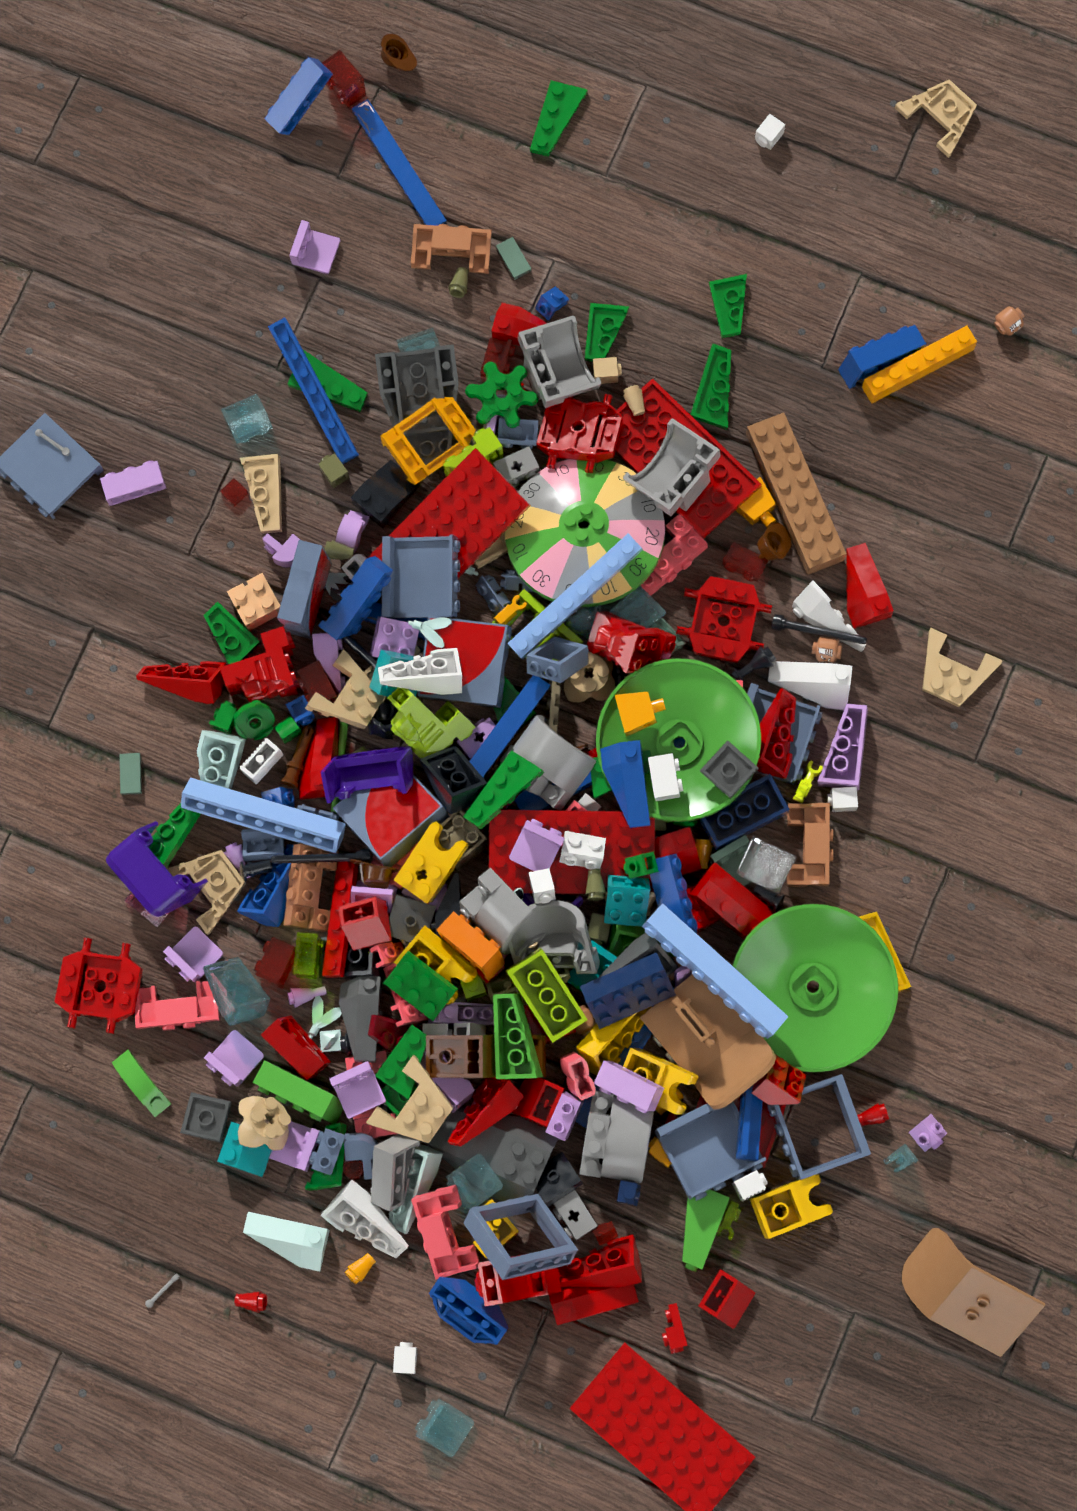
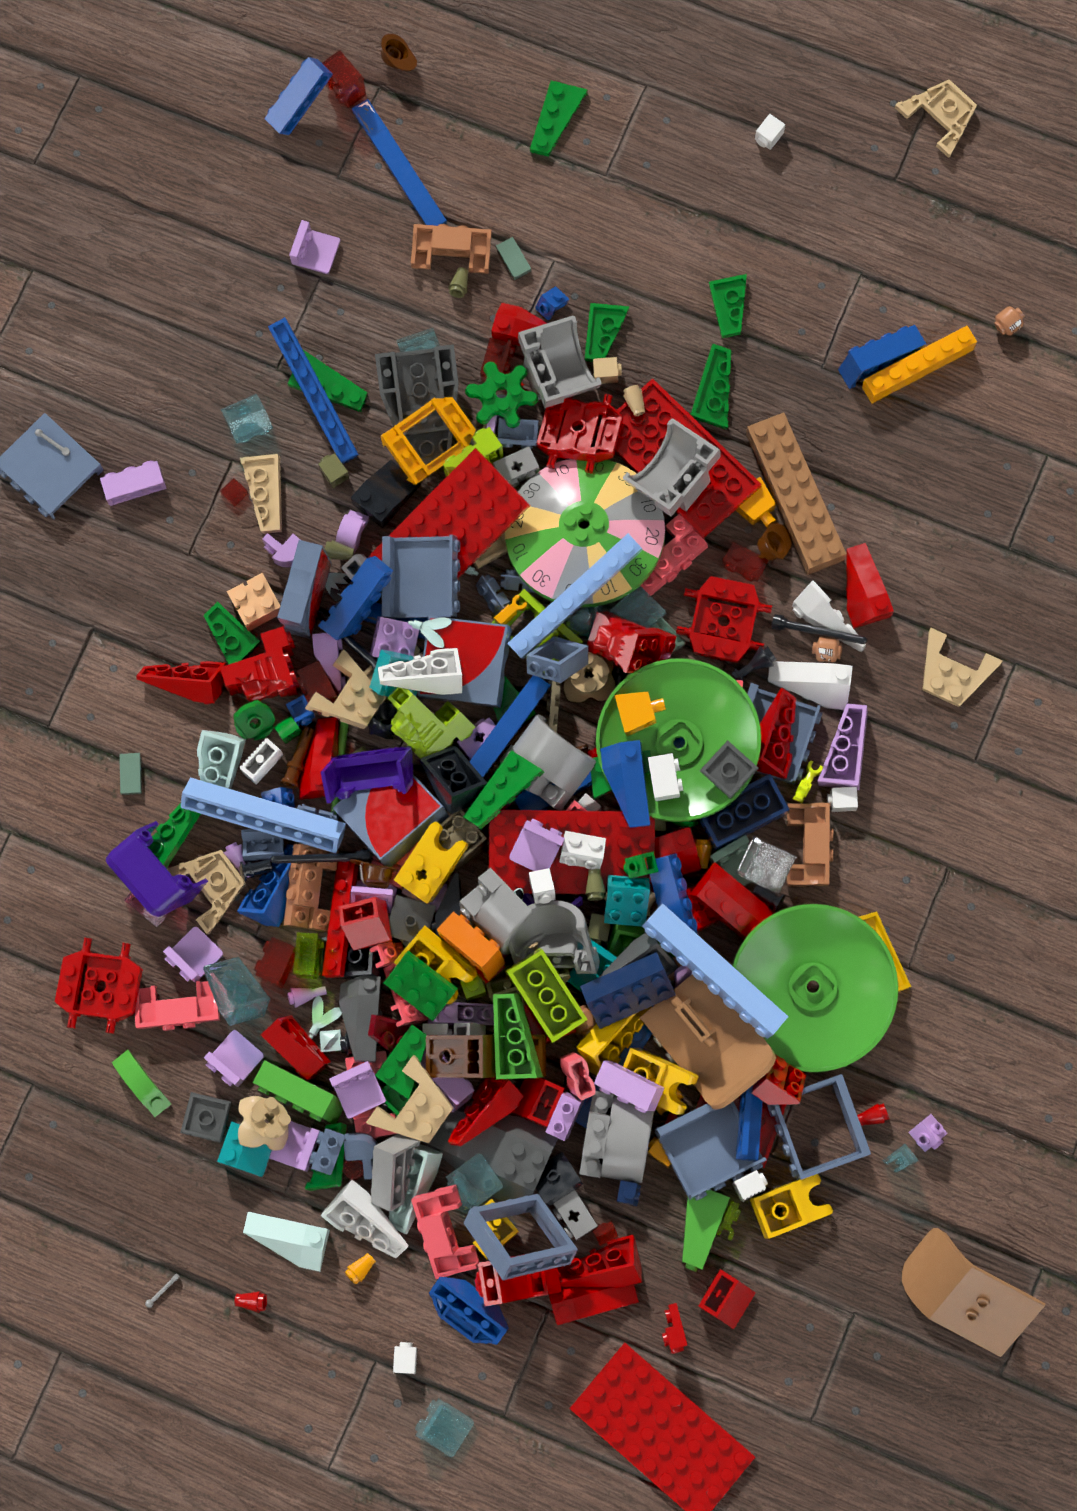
(224, 717): green brick -> none

